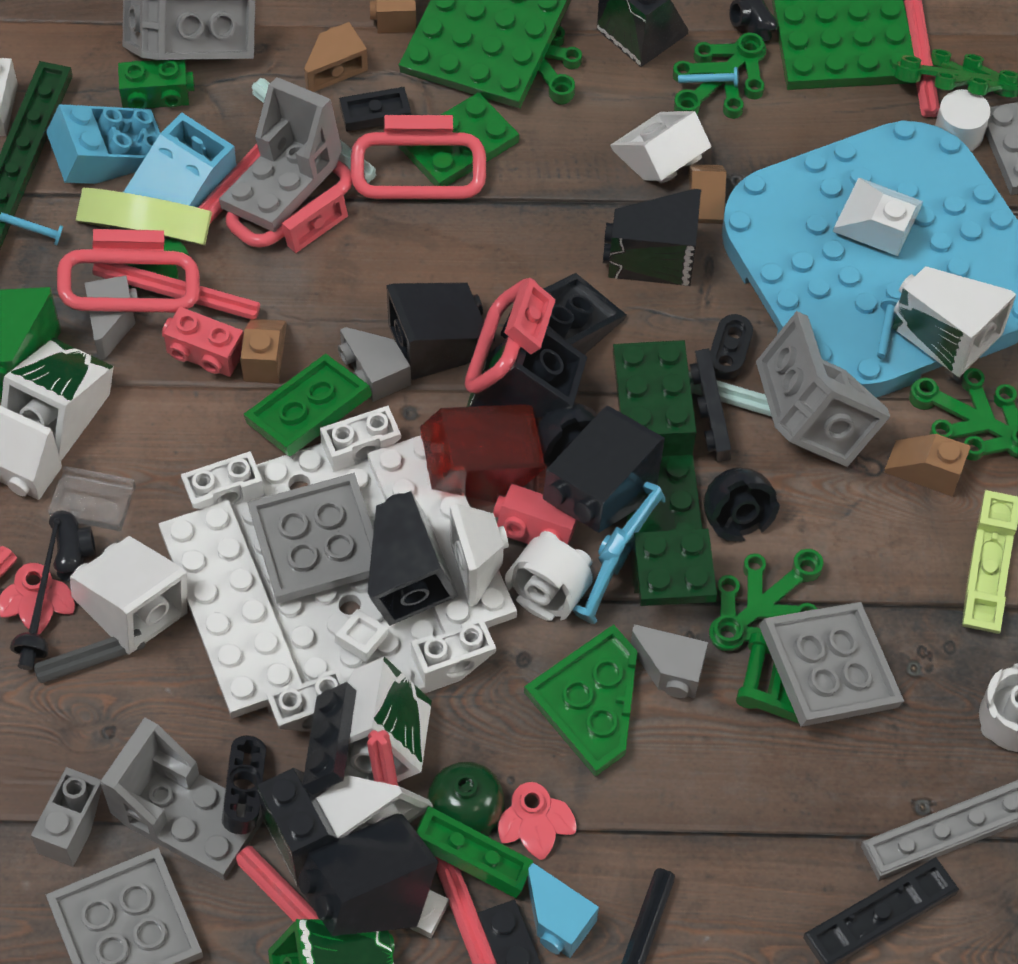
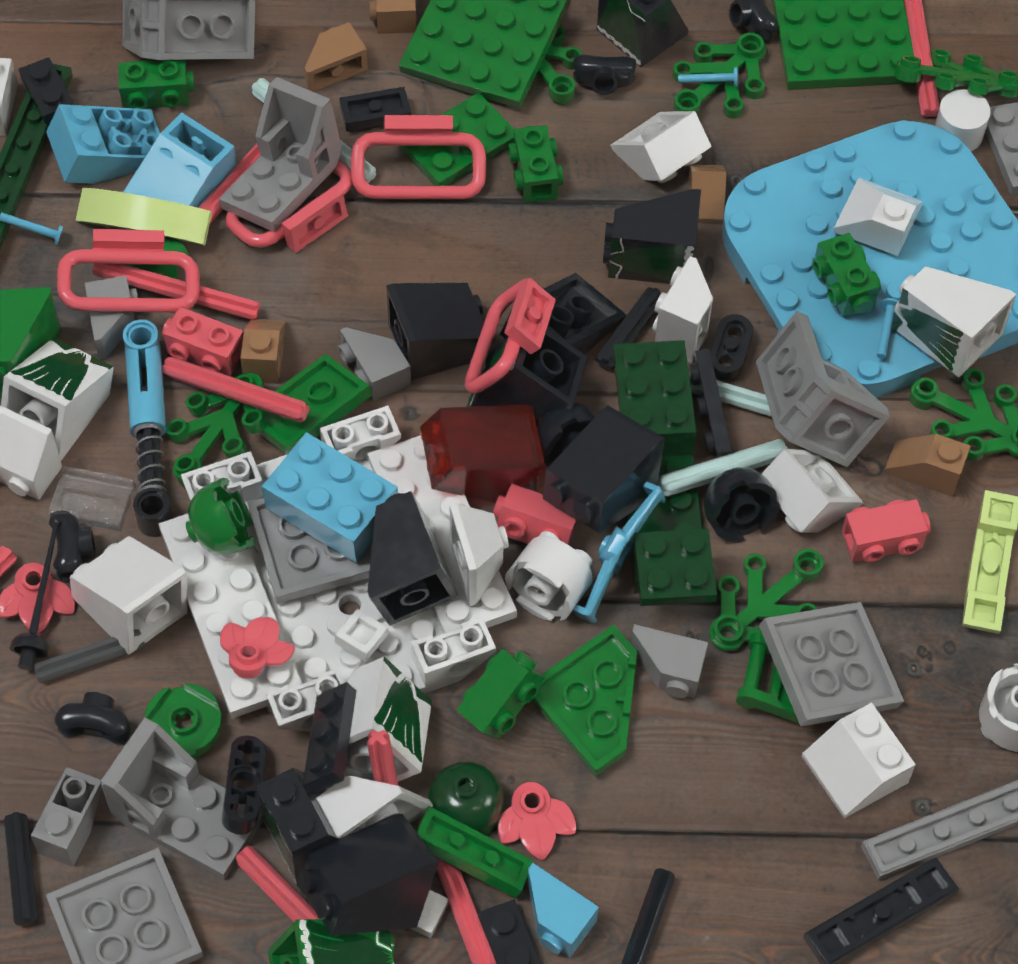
(20, 869): none -> black axle
(45, 88): none -> black plate
(93, 717): none -> black piece
(147, 423): none -> piece
(191, 700): none -> green plate
(214, 424): none -> green plant
(219, 519): none -> green cylinder
(236, 389): none -> coral axle
(254, 646): none -> coral plate
(327, 496): none -> medium azure brick
(501, 692): none -> green brick
(535, 164): none -> green brick
(604, 73): none -> black piece
(630, 326): none -> black axle
(685, 309): none -> white slope
(706, 472): none -> light aqua axle
(810, 490): none -> white slope
(846, 275): none -> green brick
(859, 760): none -> white slope
(885, 530): none -> coral brick

